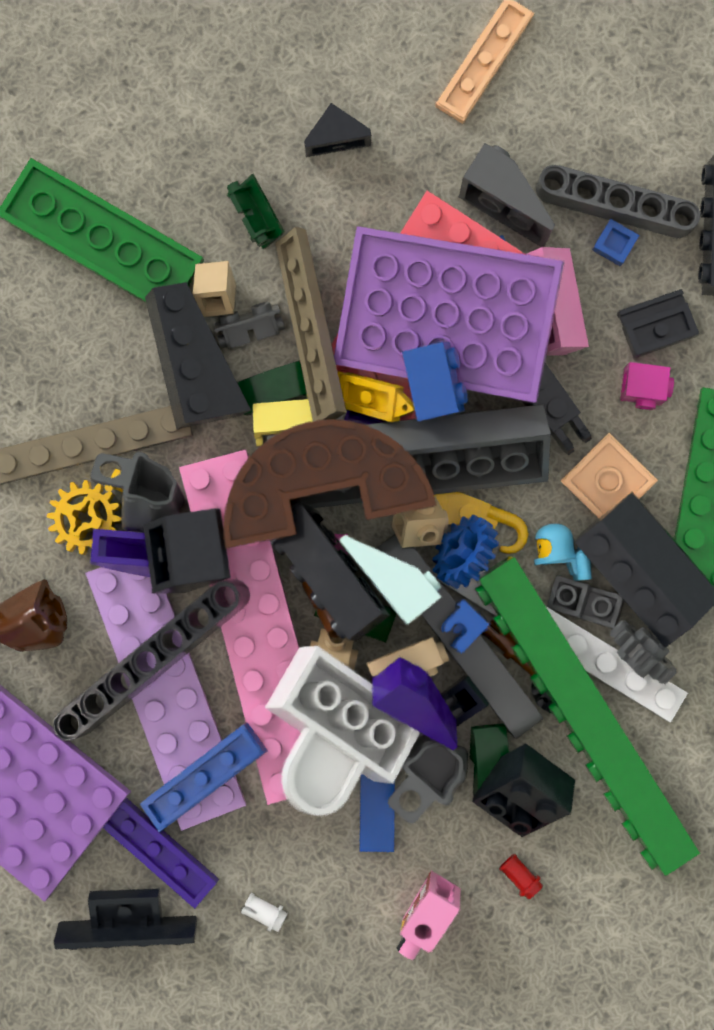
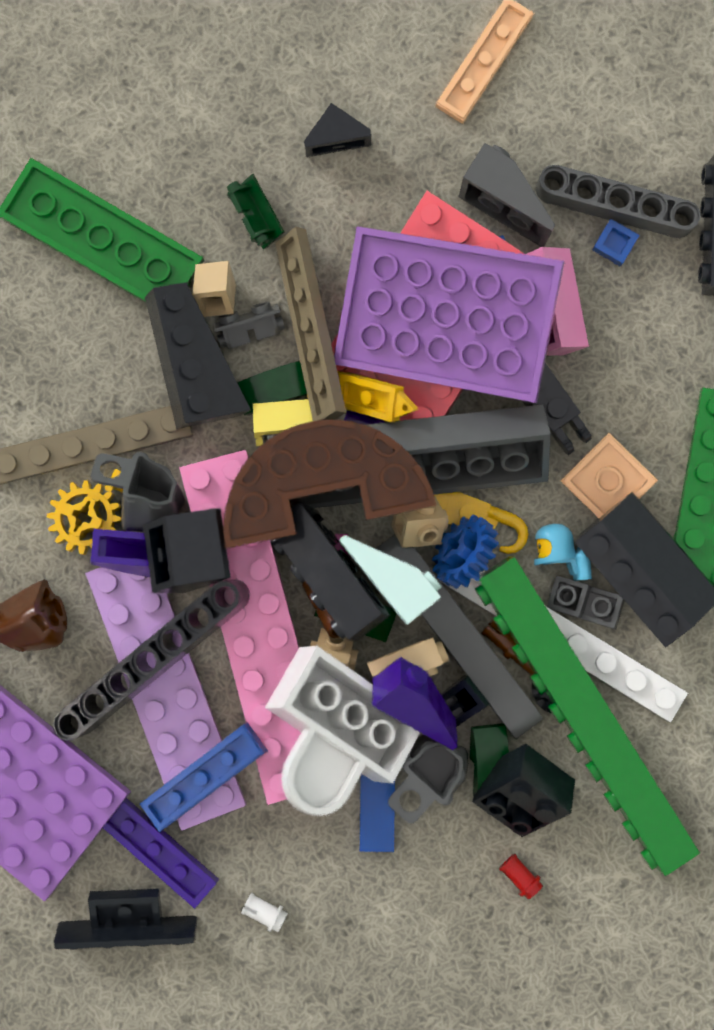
(429, 915): bright pink torso -> none
(434, 380): blue brick -> none
(468, 623): blue hinge -> none
(643, 652): dark grey gear -> none
(646, 385): dark pink brick -> none
(657, 323): black plate -> none

